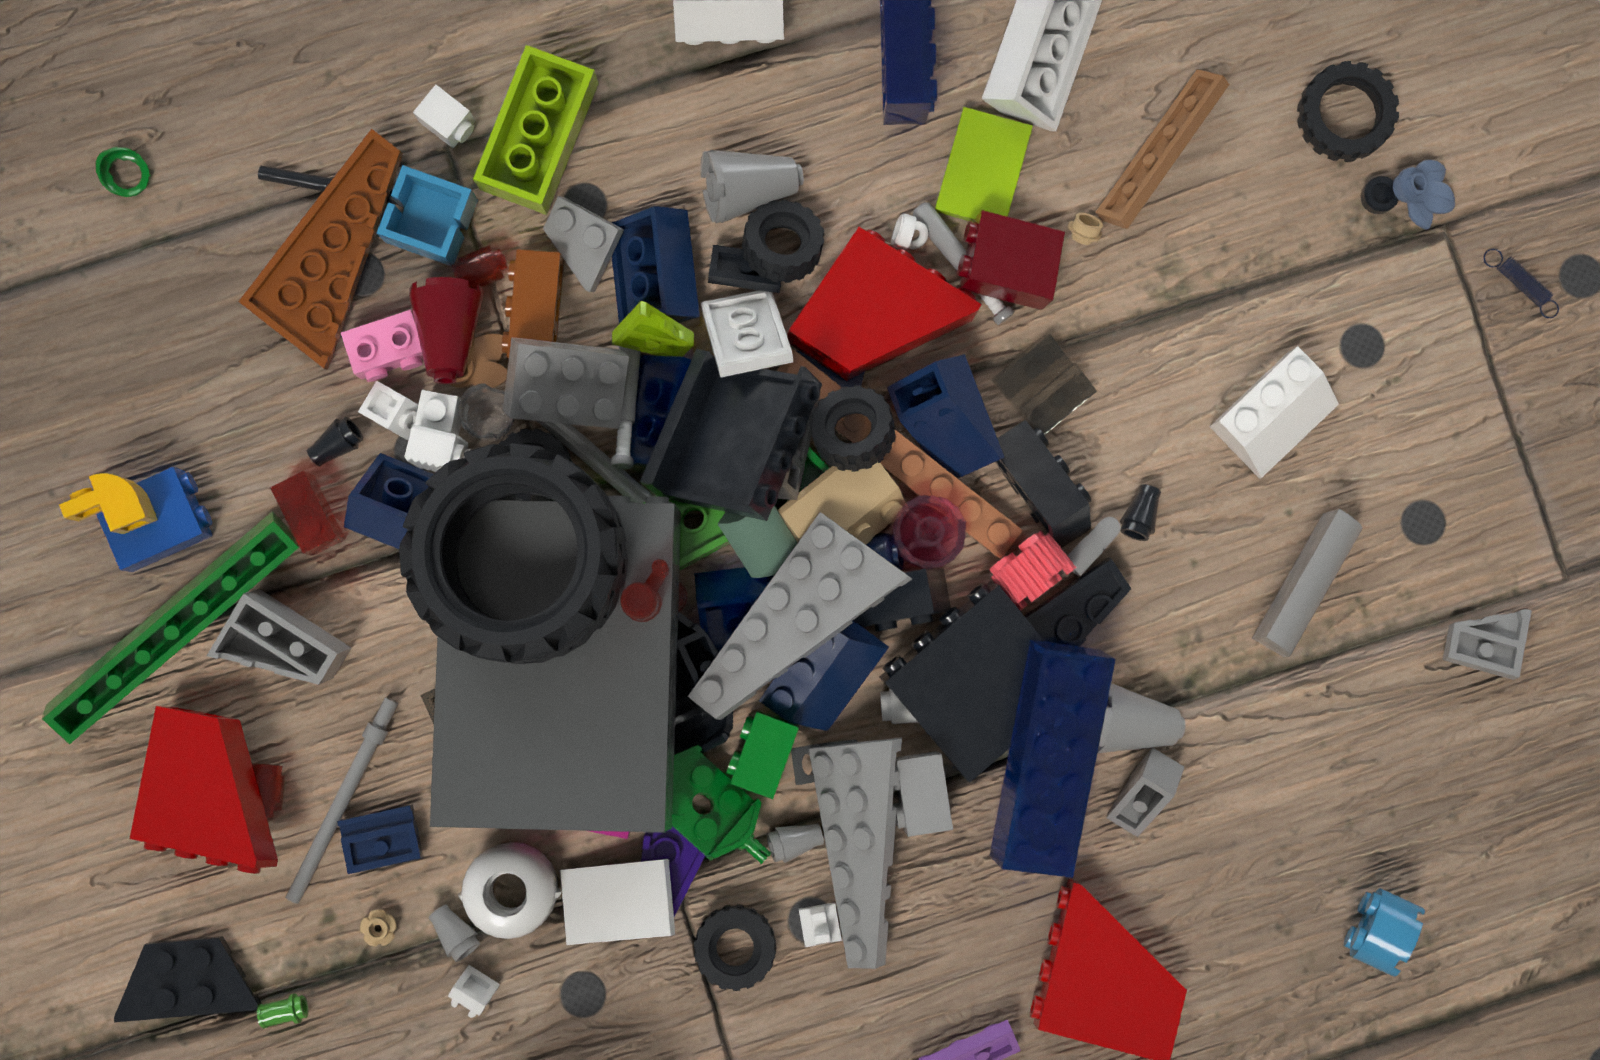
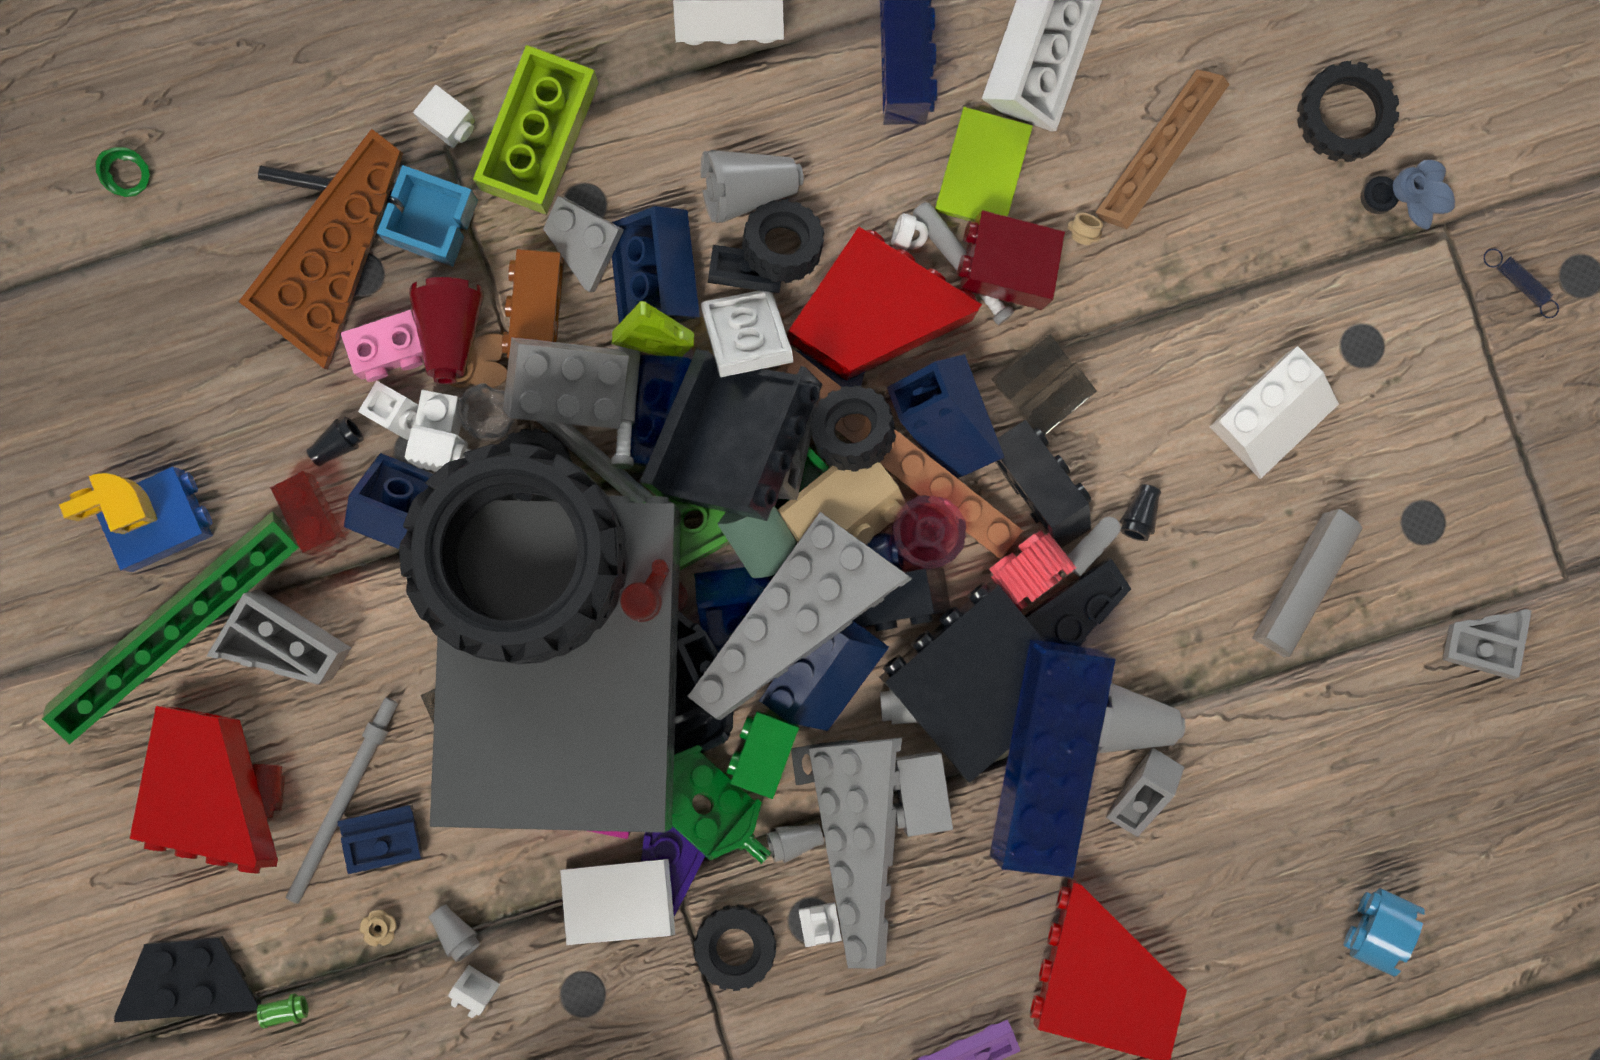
(481, 267): clear red brick -> none
(539, 881): white piece -> none

